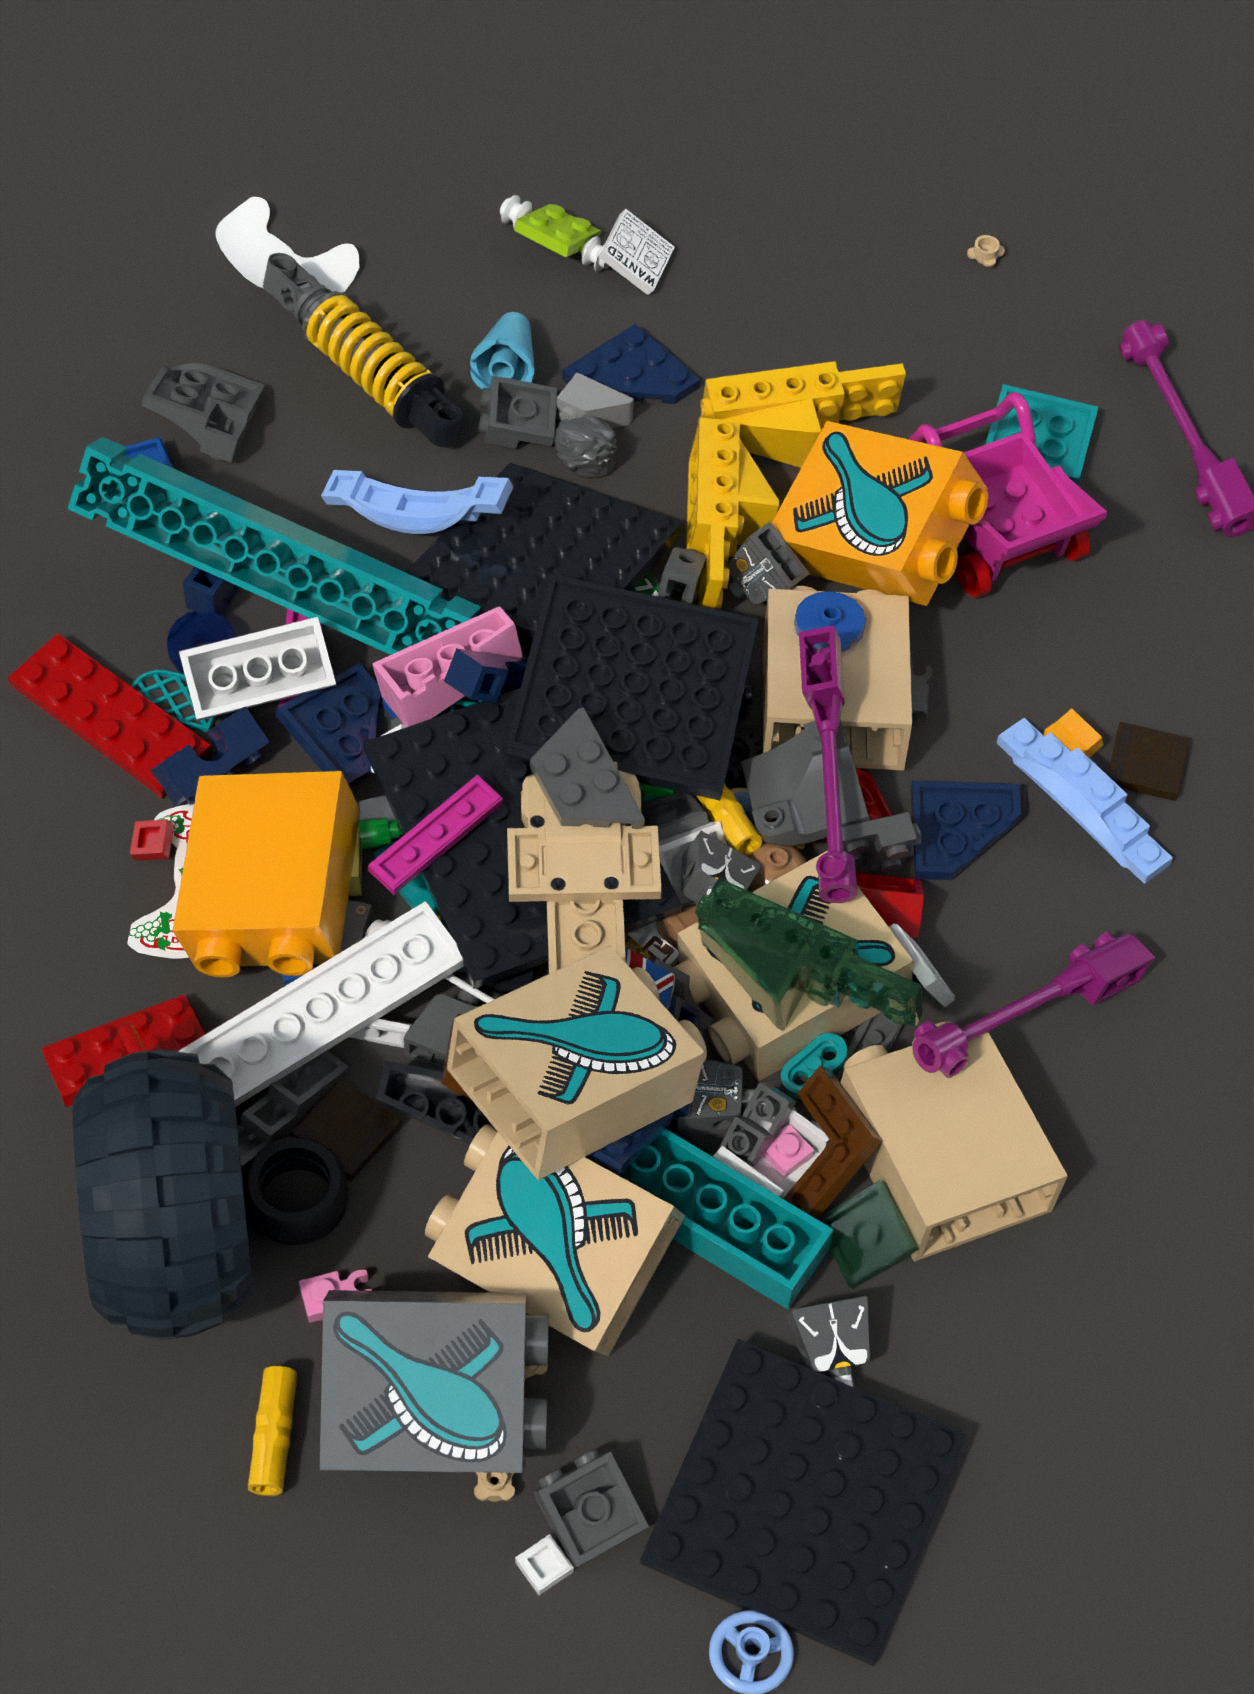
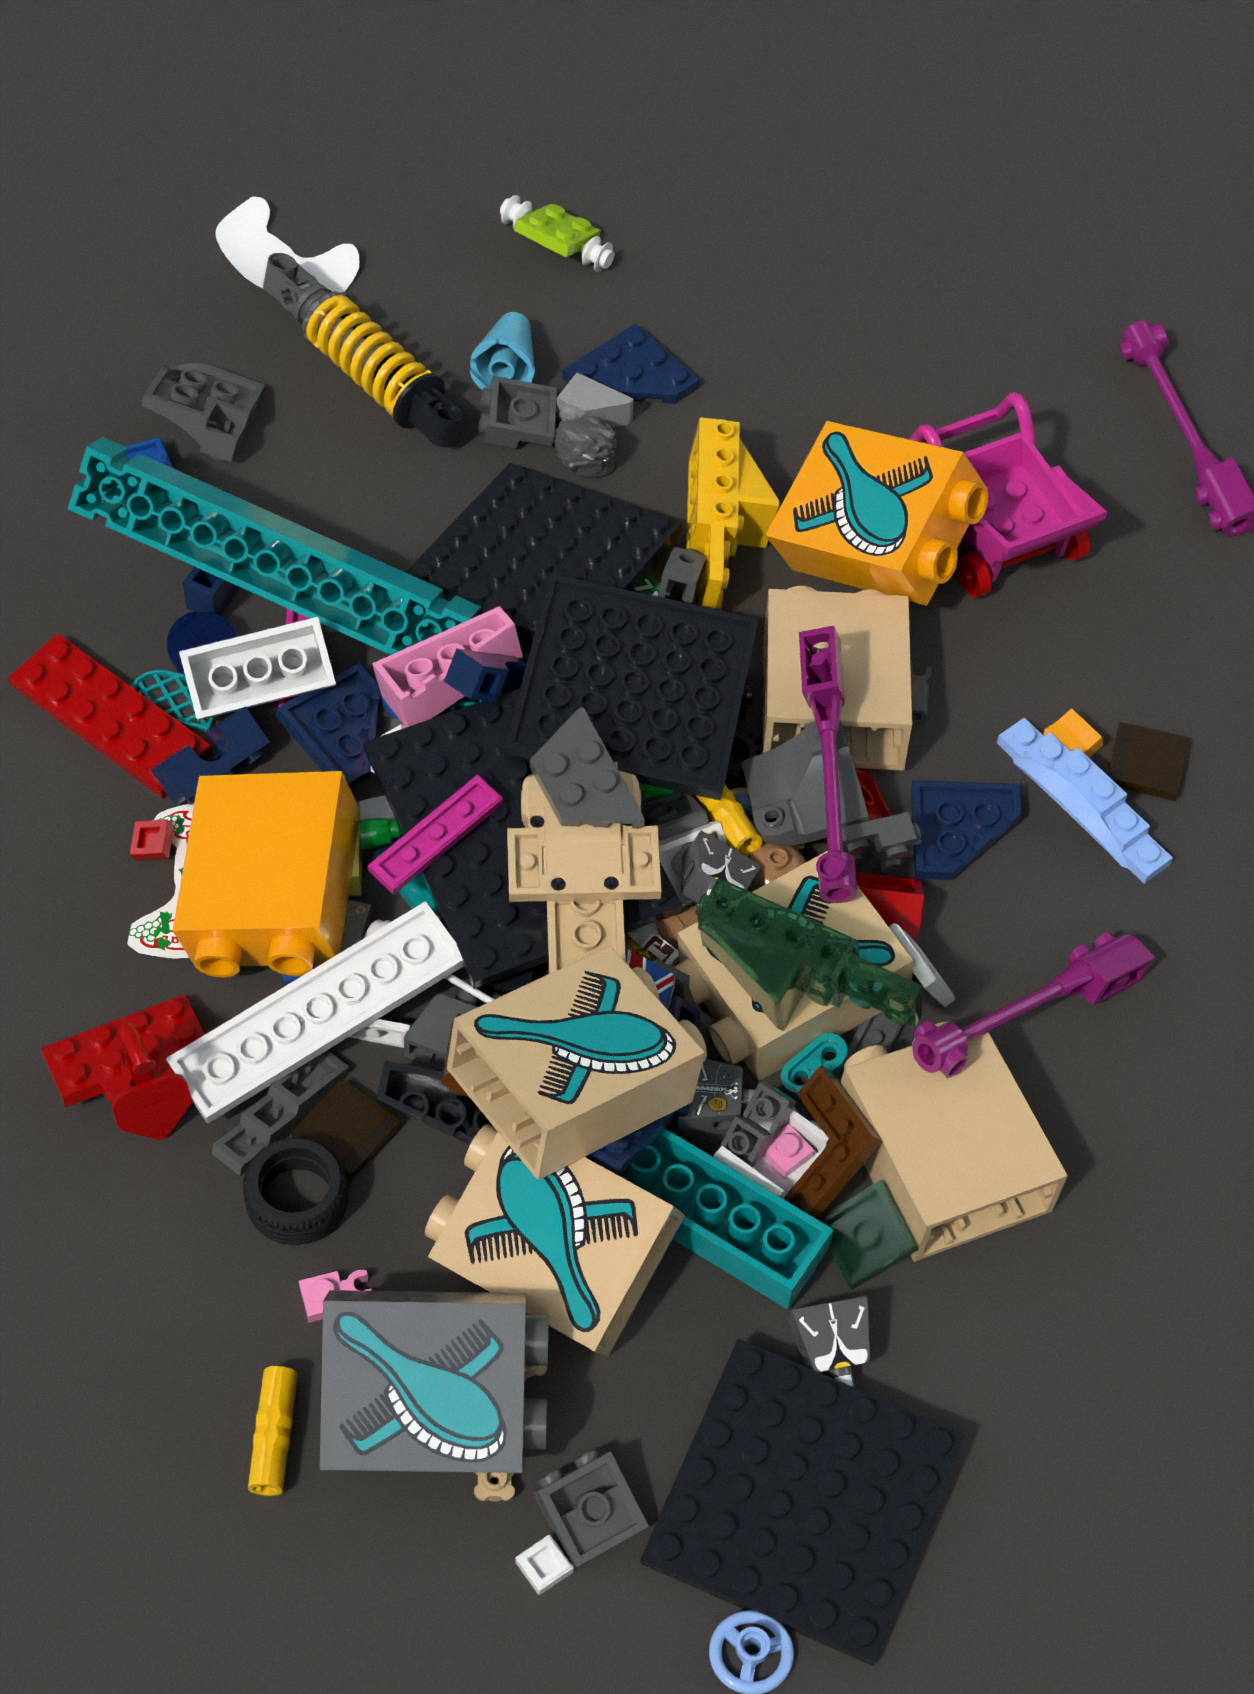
(161, 1194): black wheel -> none
(415, 510): light blue piece -> none
(636, 251): white tile -> none
(764, 564): dark grey torso -> none
(787, 421): yellow wedge -> none
(831, 609): blue plate -> none
(986, 250): tan plate -> none
(1059, 425): teal plate -> none

